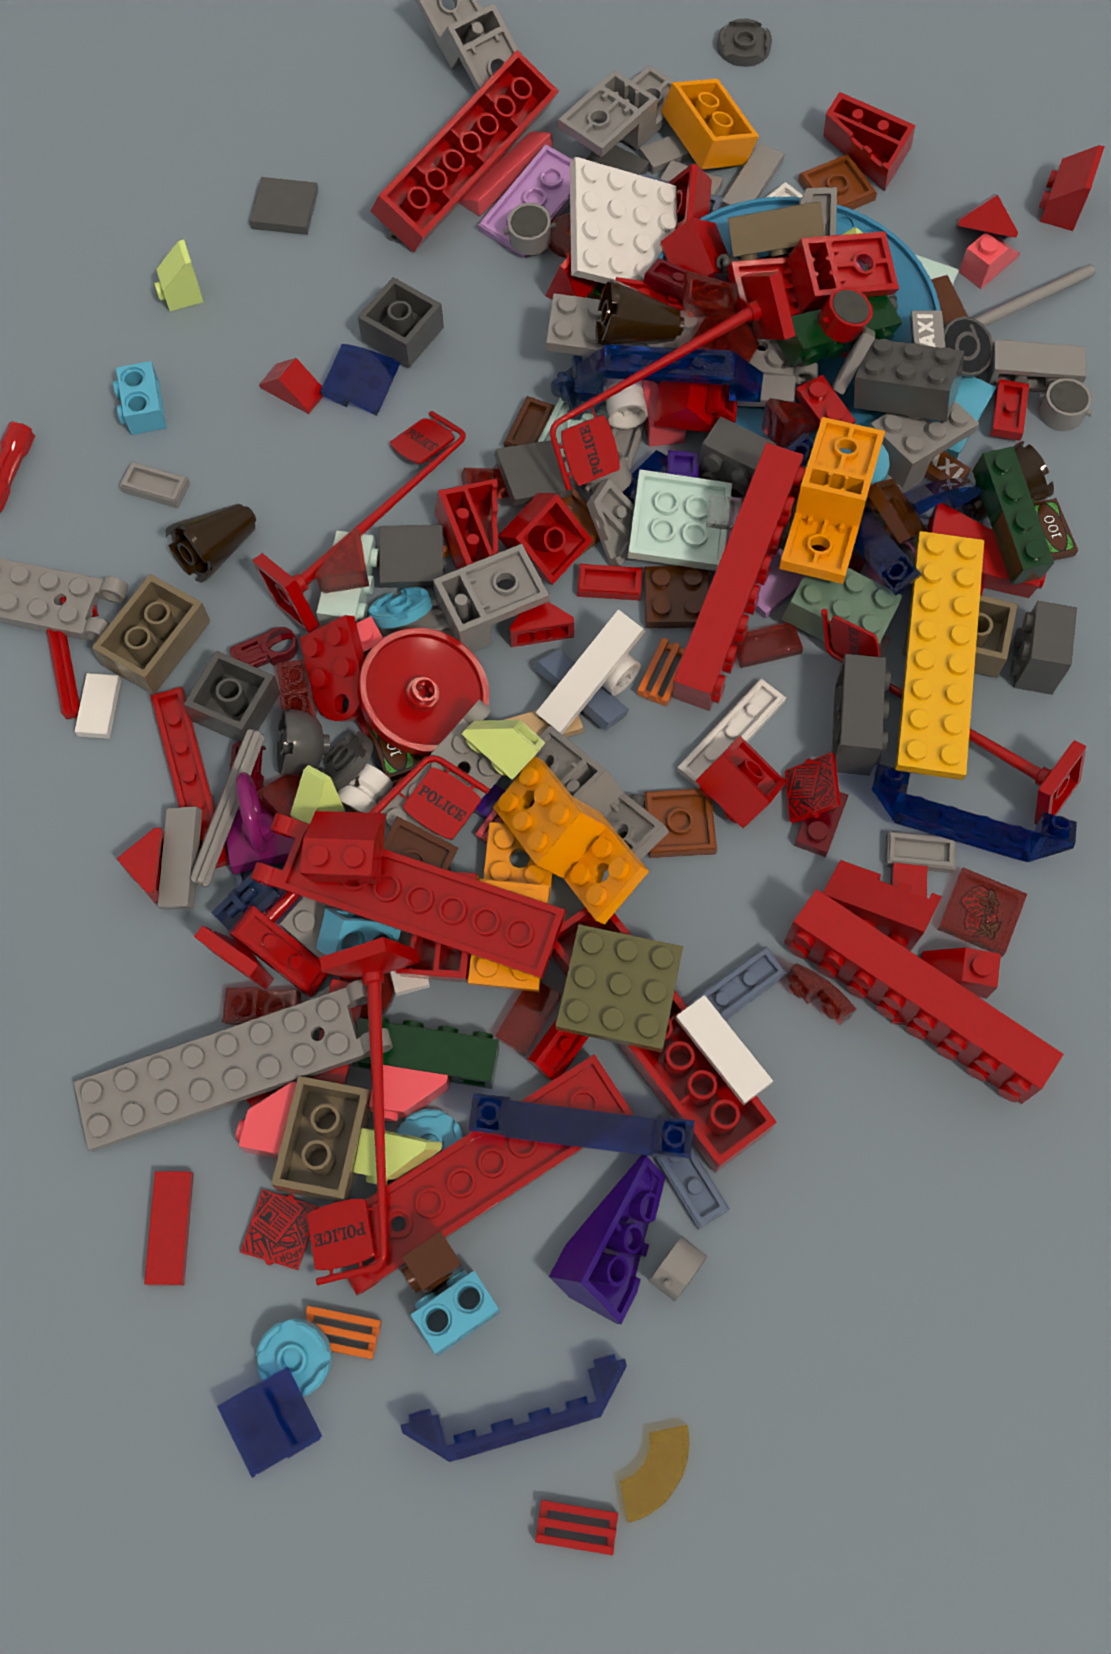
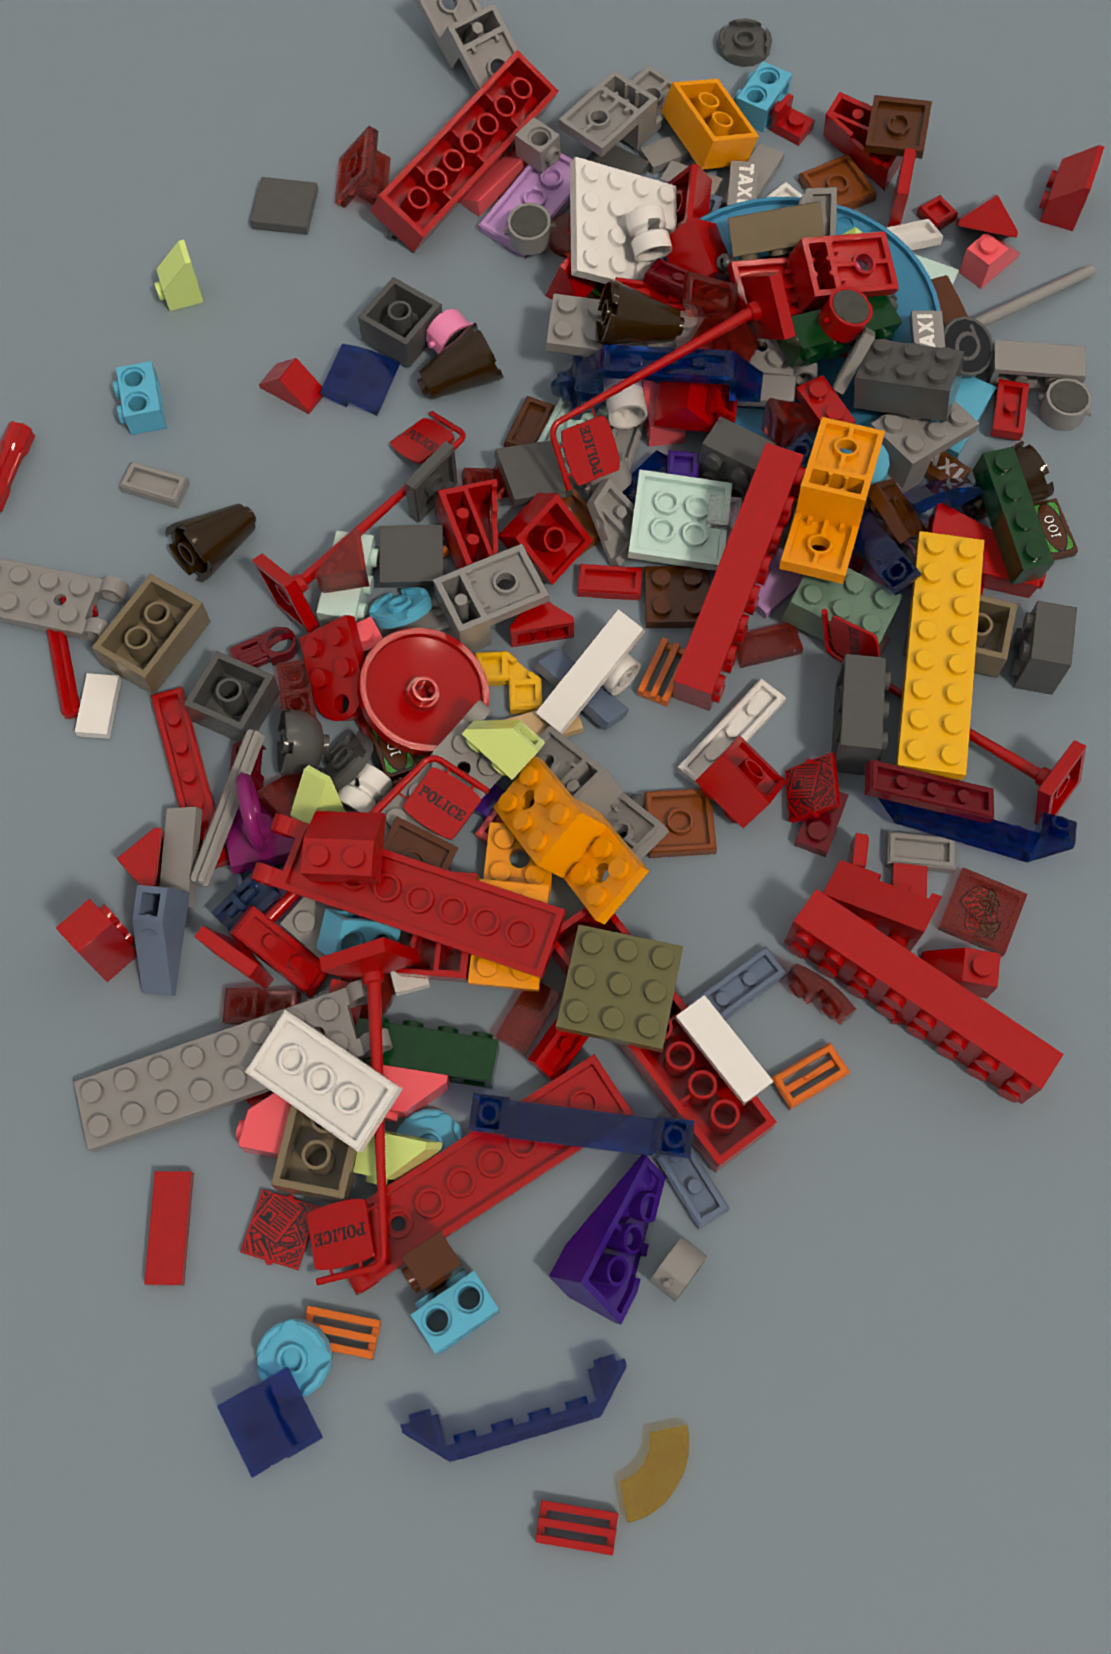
(99, 939): none -> red wedge
(159, 935): none -> sand blue slope
(324, 1081): none -> white tile
(362, 170): none -> clear red bracket
(434, 474): none -> dark grey tile
(445, 329): none -> bright pink piece
(460, 366): none -> dark brown cone
(524, 685): none -> yellow tile
(538, 145): none -> light grey brick
(647, 228): none -> white wheel
(742, 181): none -> light grey tile
(761, 93): none -> medium azure brick
(784, 1091): none -> orange tile
(789, 122): none -> red bracket
(859, 850): none -> red tile
(897, 125): none -> reddish brown plate
(902, 188): none -> red tile
(918, 234): none -> white tile
(929, 791): none -> dark red tile
(938, 212): none -> red tile

